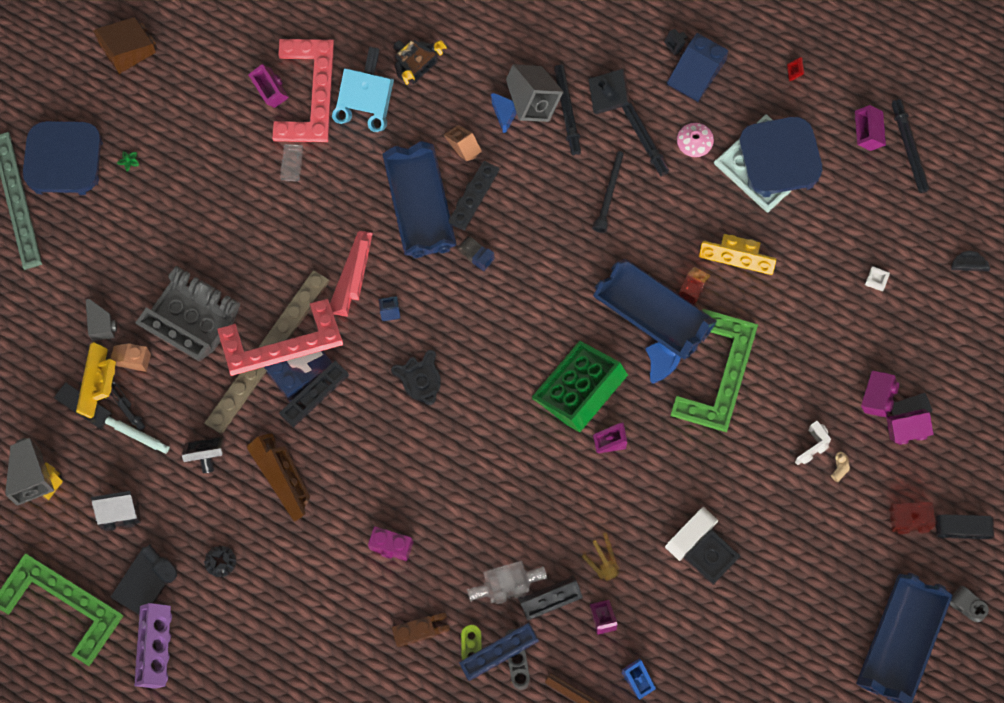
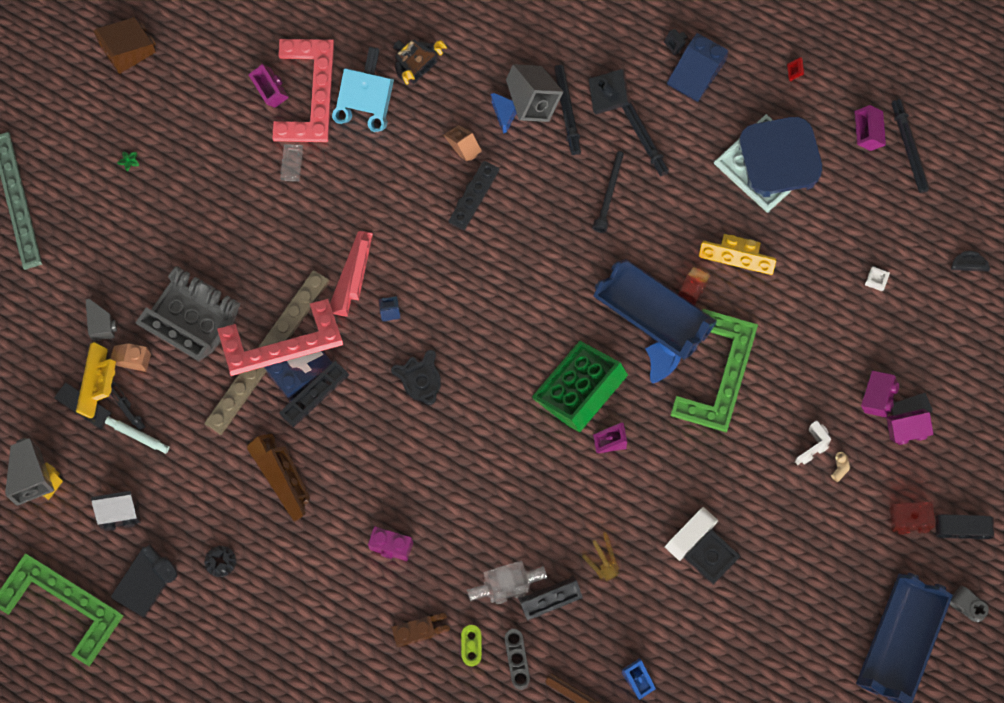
(62, 157): dark blue tile -> none
(146, 654): medium lavender brick -> none
(203, 451): black tile -> none
(419, 200): dark blue cylinder -> none
(476, 253): leg -> none
(499, 651): dark blue tile -> none
(603, 617): magenta slope -> none
(695, 147): bright pink dish -> none

